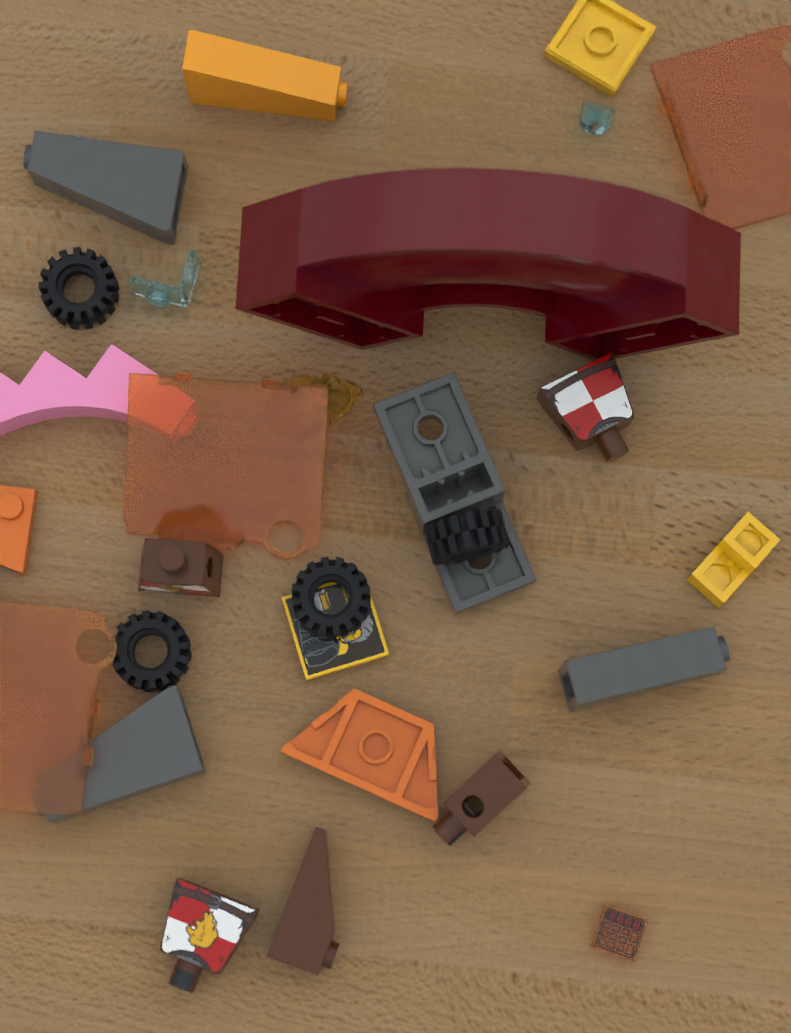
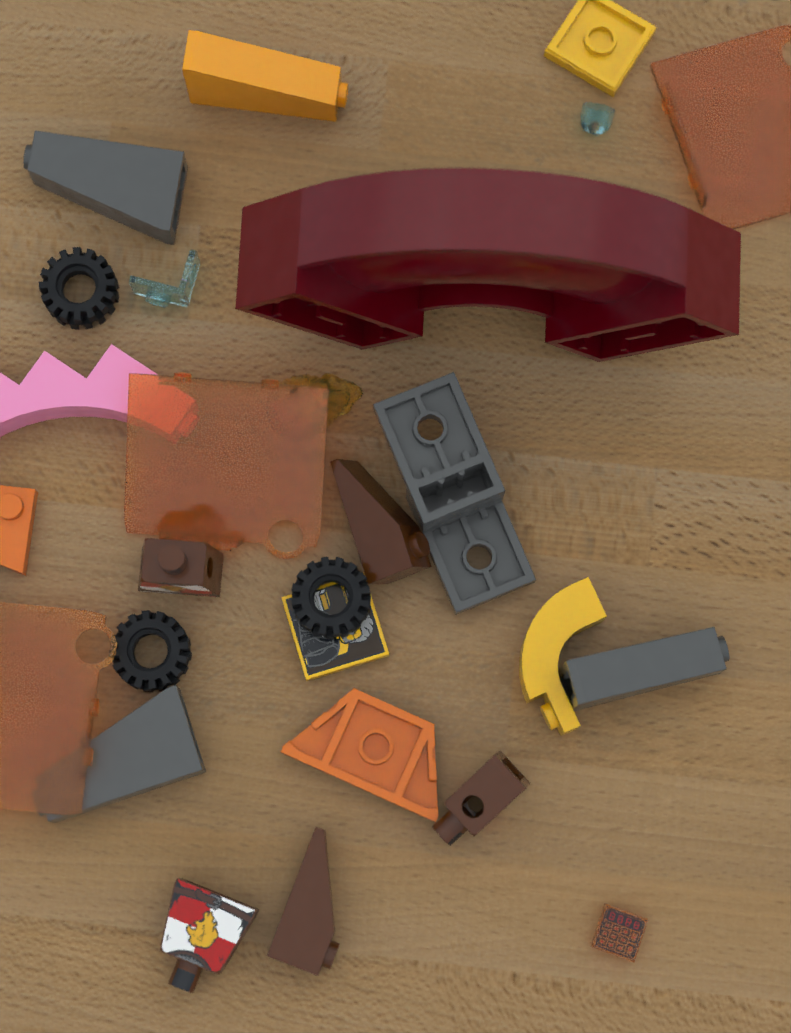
(383, 532): none -> reddish brown slope
(467, 537): black tyre -> none
(555, 623): none -> yellow arch
(590, 406): torso -> none
(733, 559): yellow slope -> none

